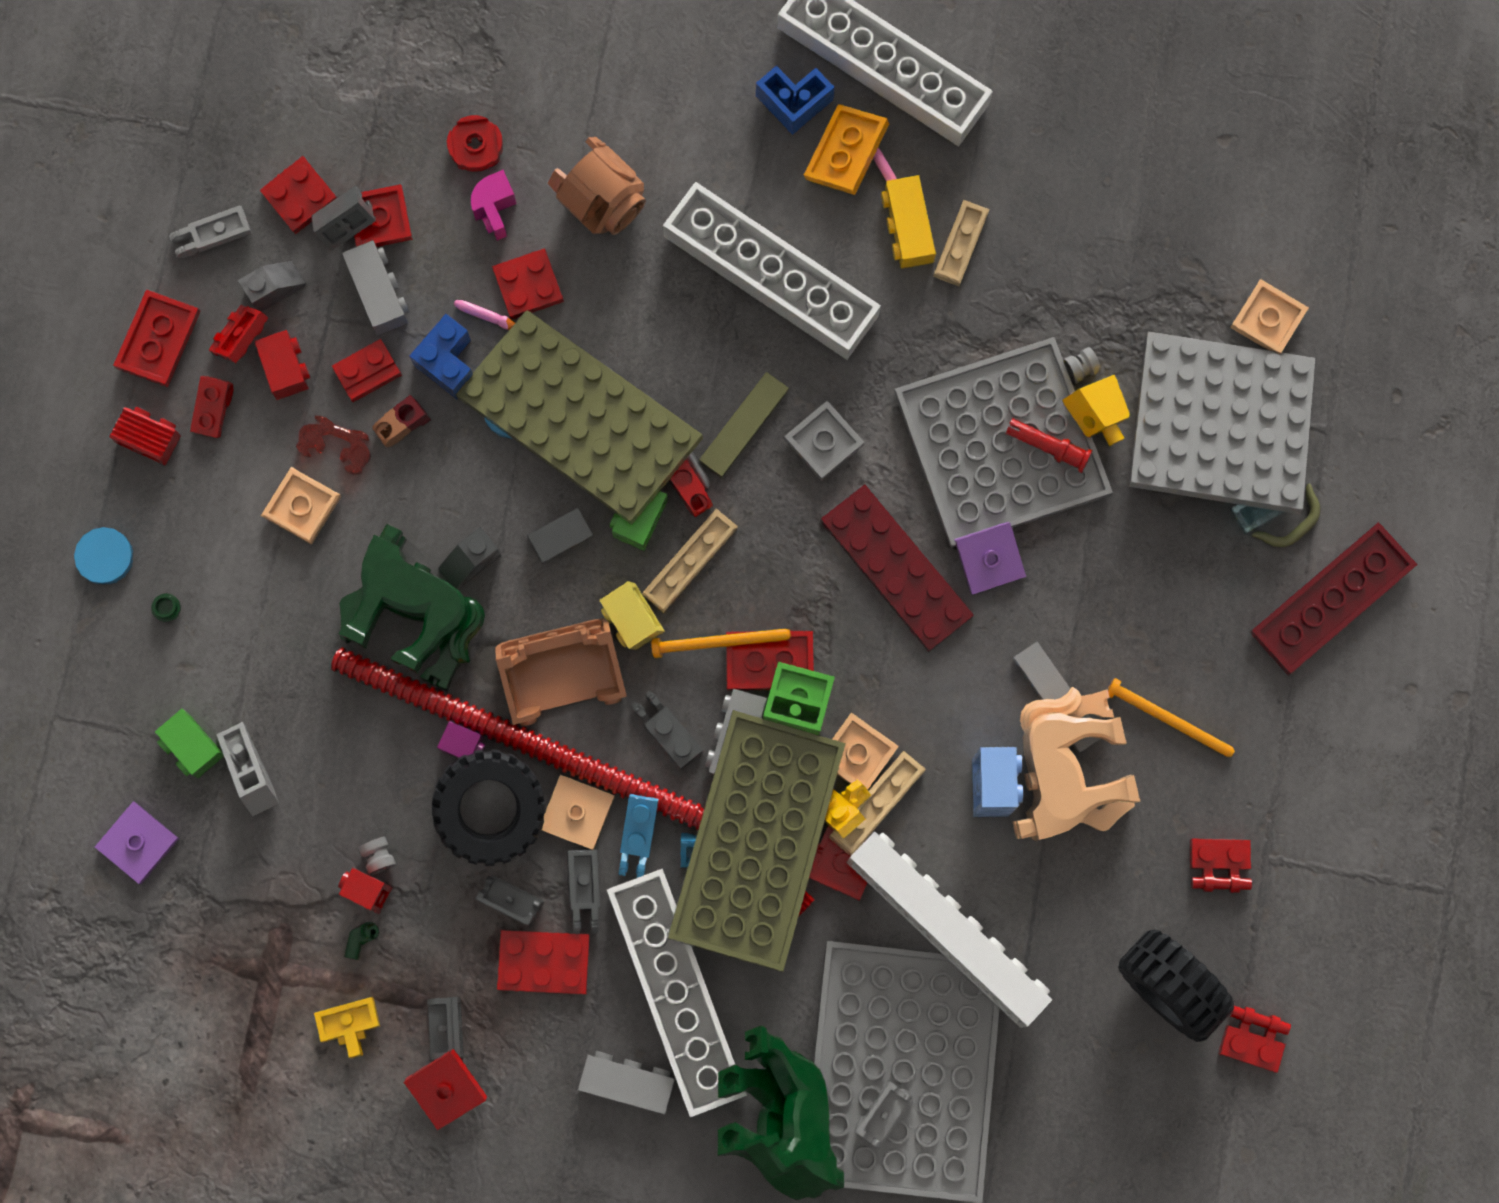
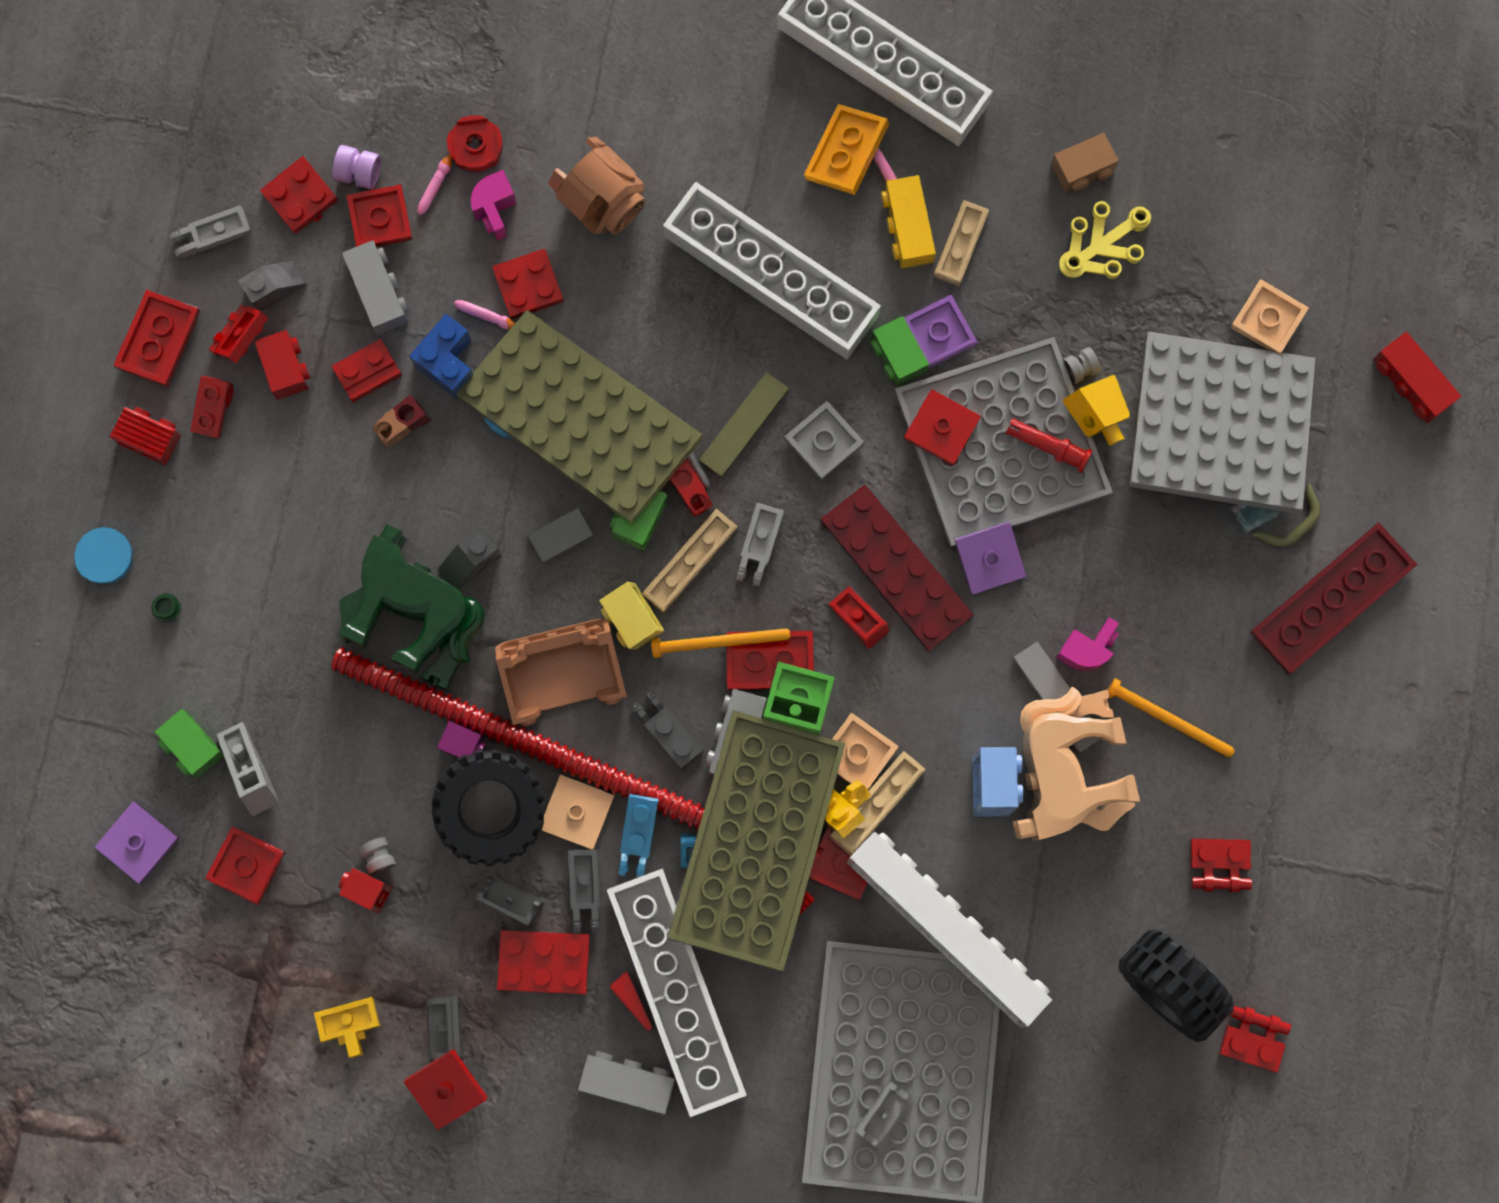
(245, 865): none -> red plate
(301, 505): light nougat plate -> none
(311, 437): clear red helmet -> none
(342, 218): dark grey hinge -> none
(356, 167): none -> lavender wheel
(359, 936): dark green arm -> none
(434, 185): none -> bright pink piece
(627, 994): none -> red slope
(760, 540): none -> light grey hinge
(792, 1124): dark green piece -> none
(794, 103): blue brick -> none
(859, 617): none -> red slope
(899, 351): none -> bright green brick
(941, 331): none -> medium lavender plate
(942, 427): none -> red plate
(1084, 653): none -> dark pink brick
(1085, 163): none -> medium nougat brick
(1101, 244): none -> light yellow plant
(1416, 377): none -> red brick

